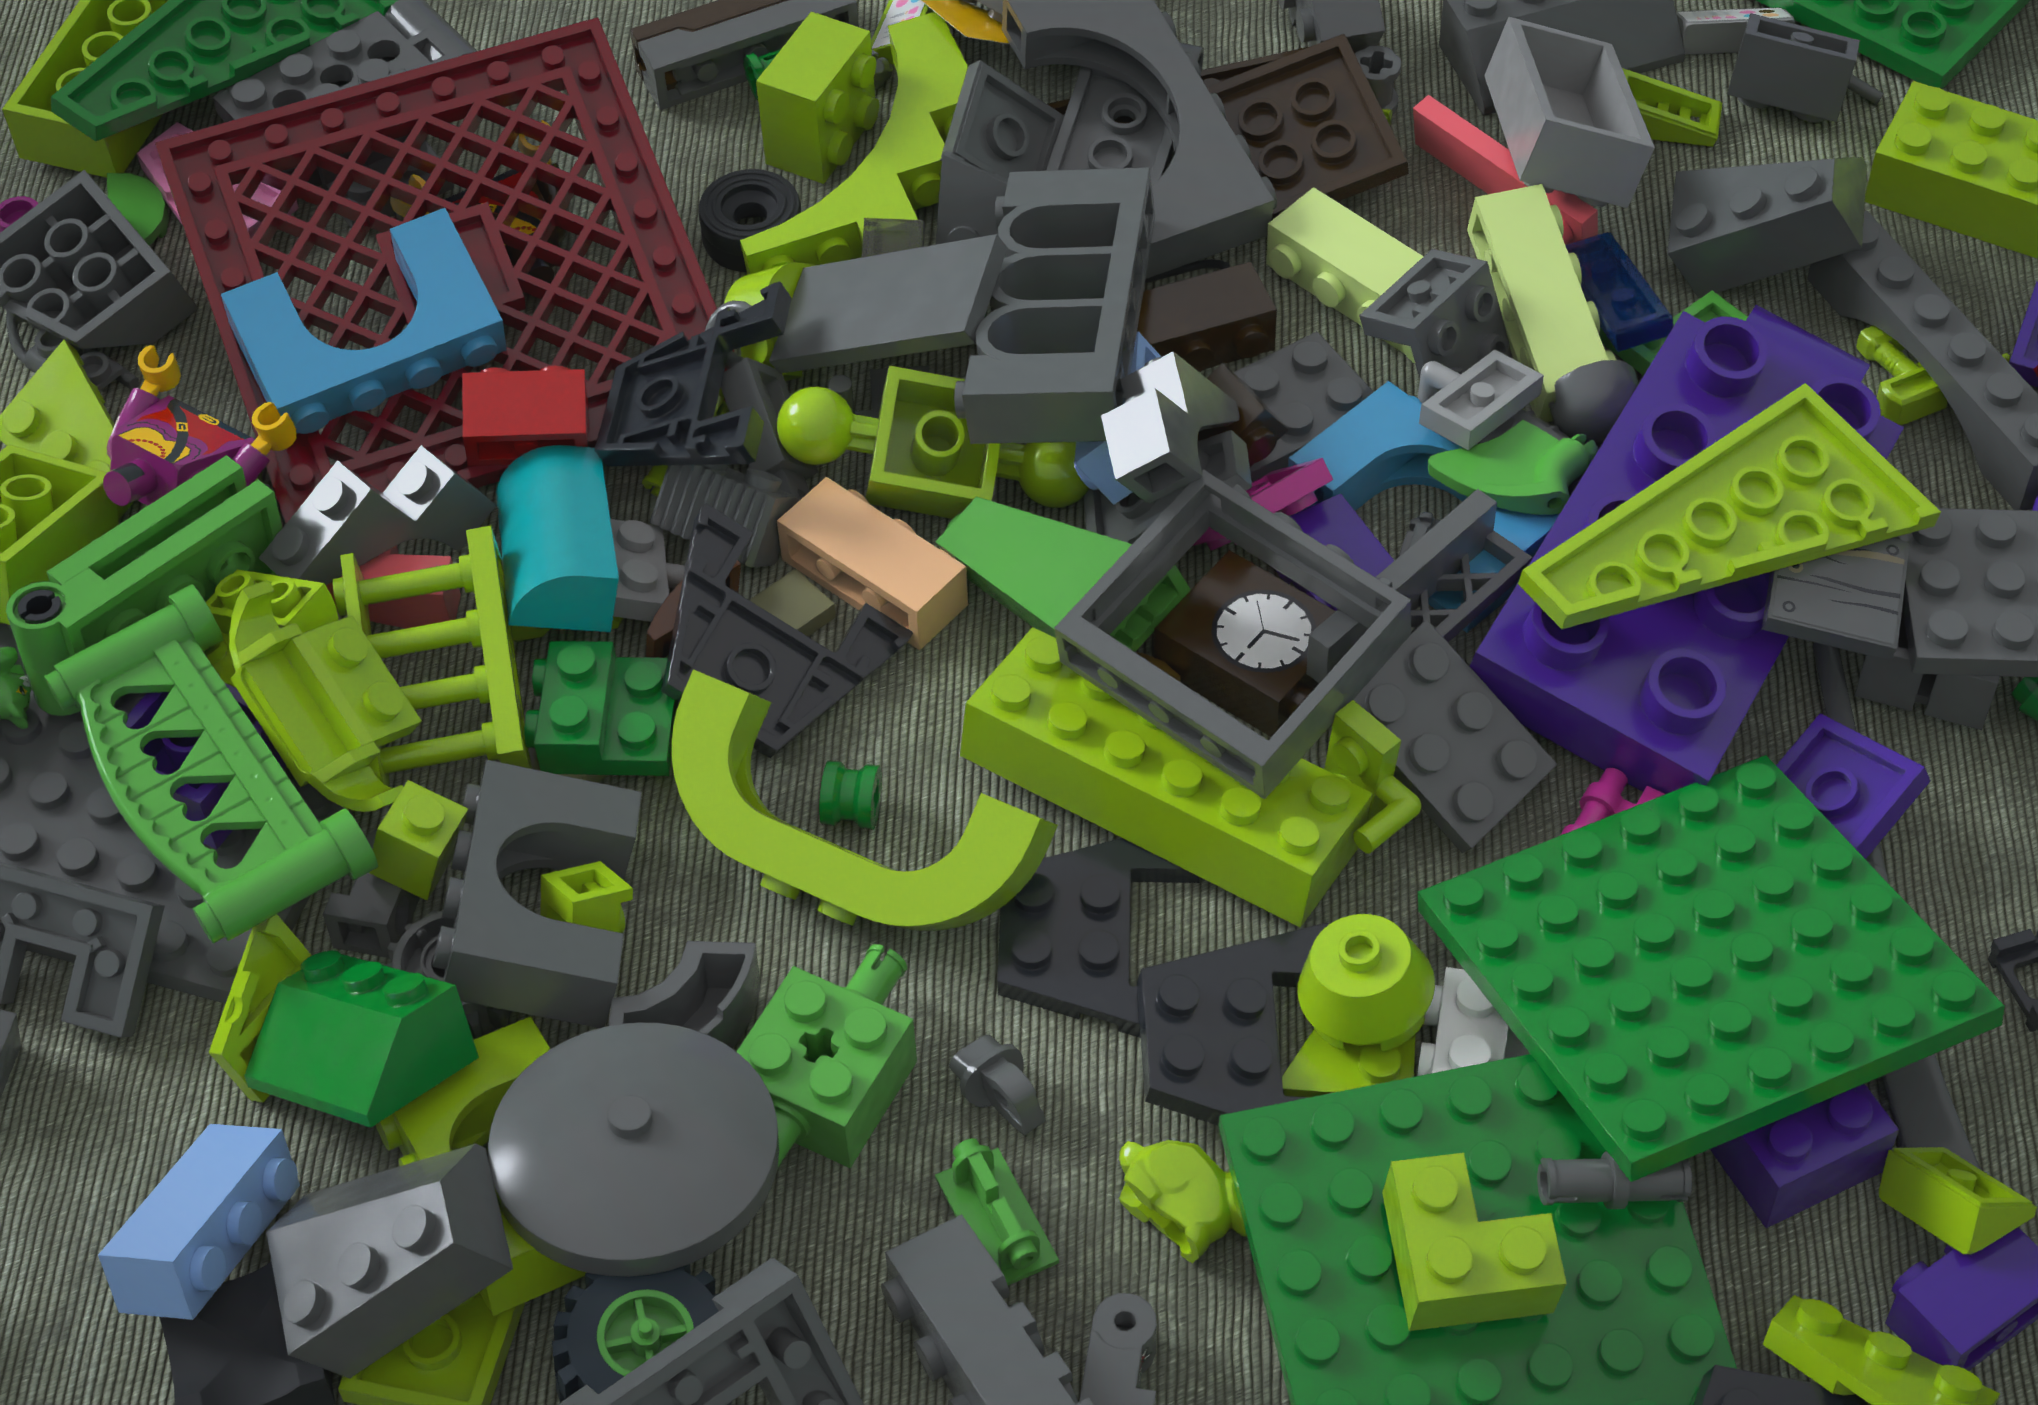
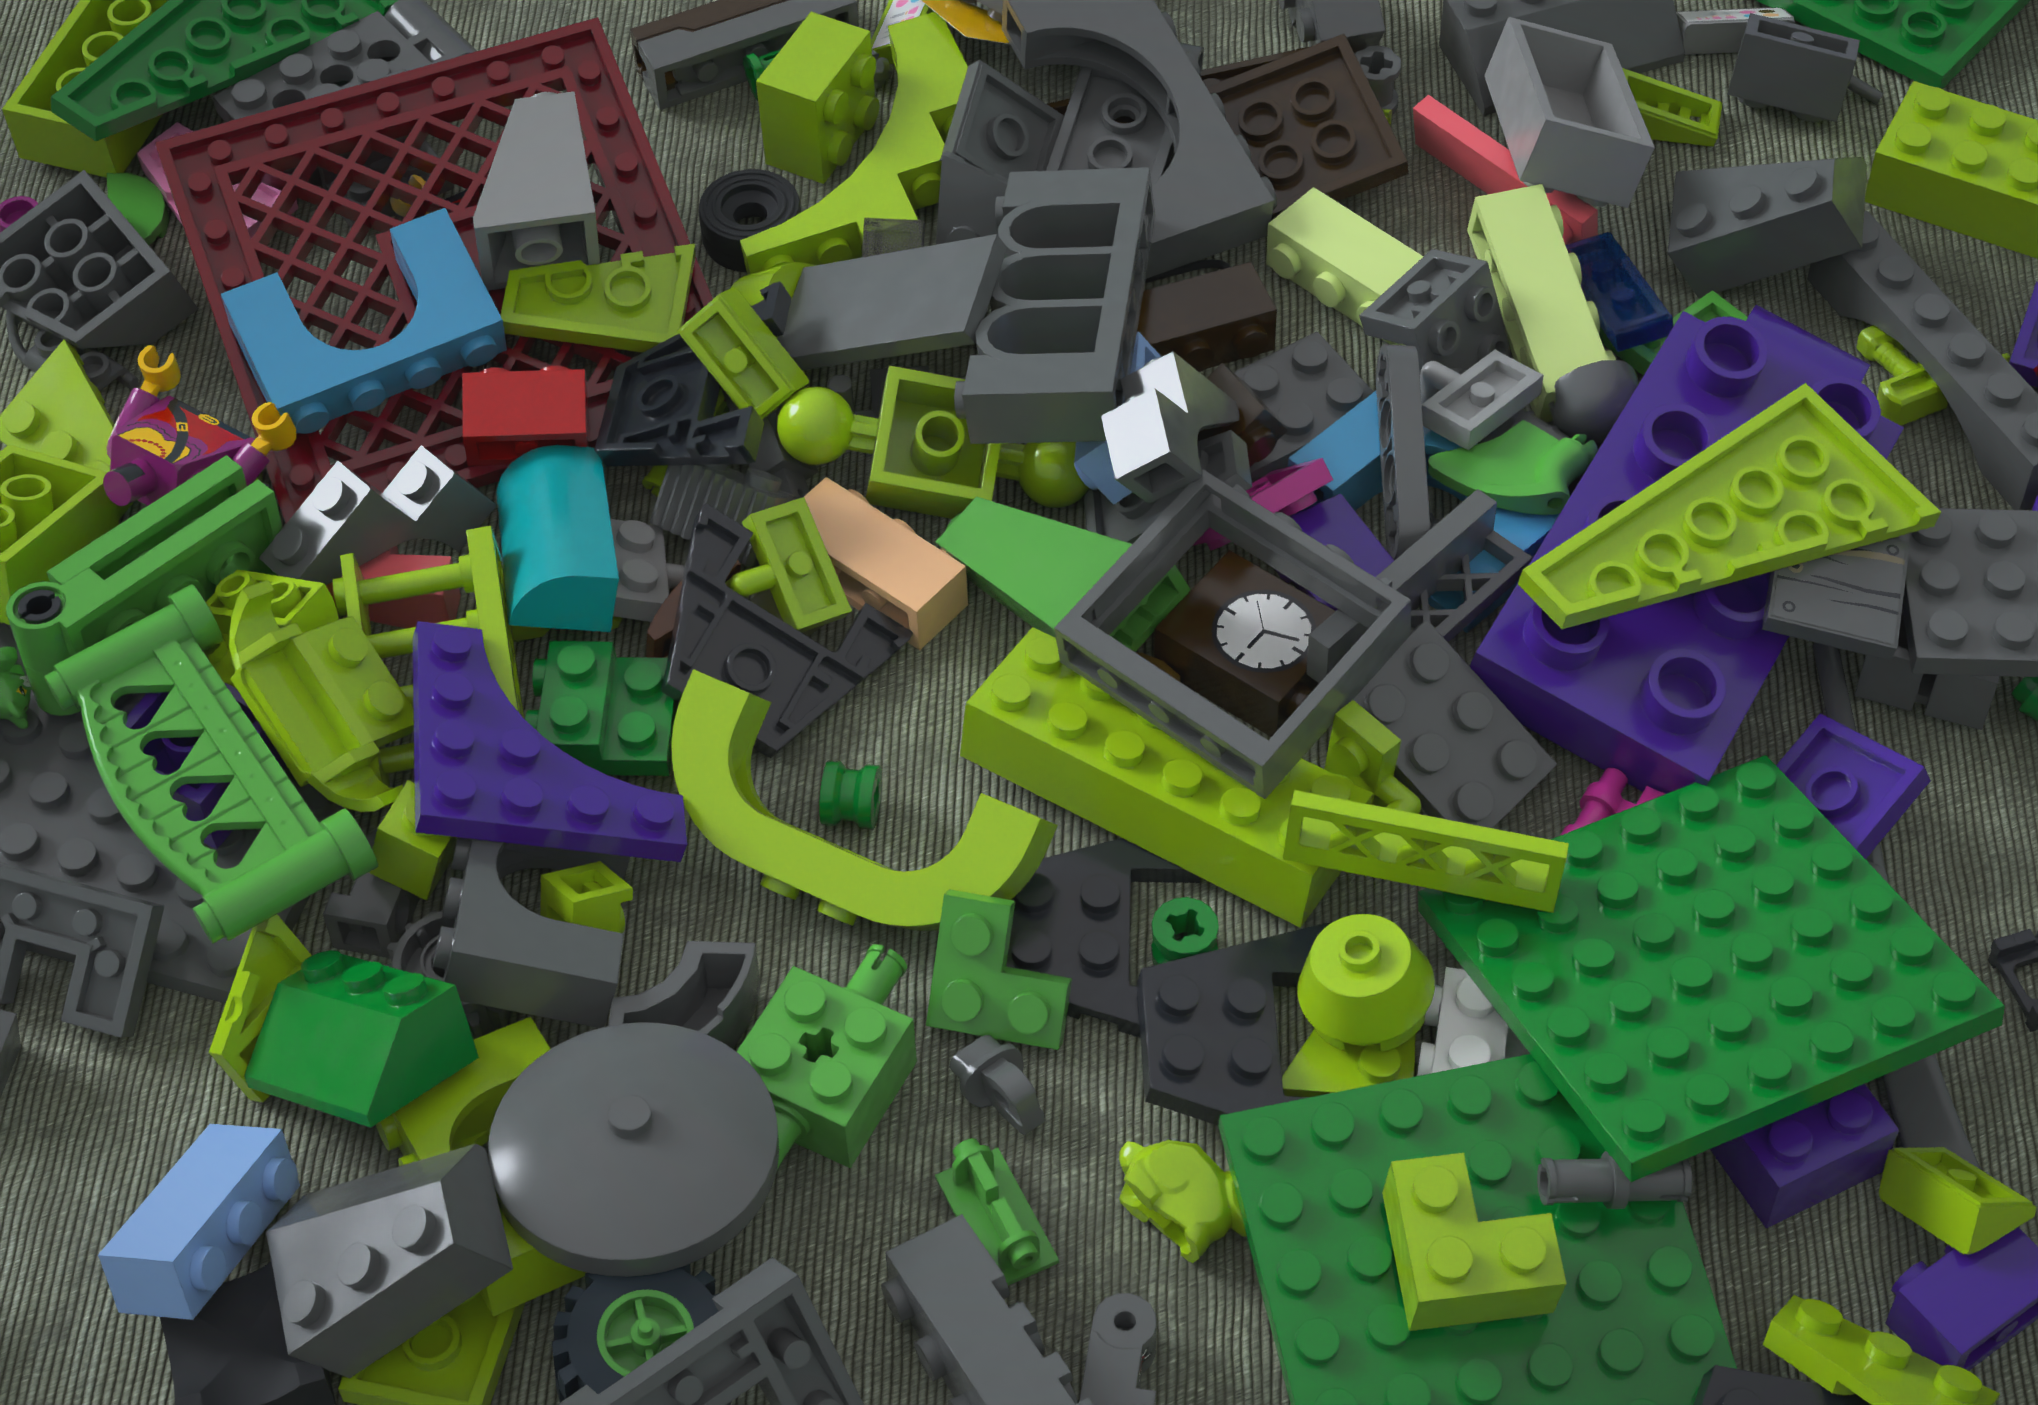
(499, 780): none -> dark purple plate
(537, 192): none -> light grey slope
(603, 304): none -> lime wing
(743, 354): none -> lime slope
(792, 567): none -> lime plate
(975, 988): none -> bright green plate
(1181, 916): none -> green wheel
(1401, 447): none -> dark grey beam
(1425, 851): none -> lime fence

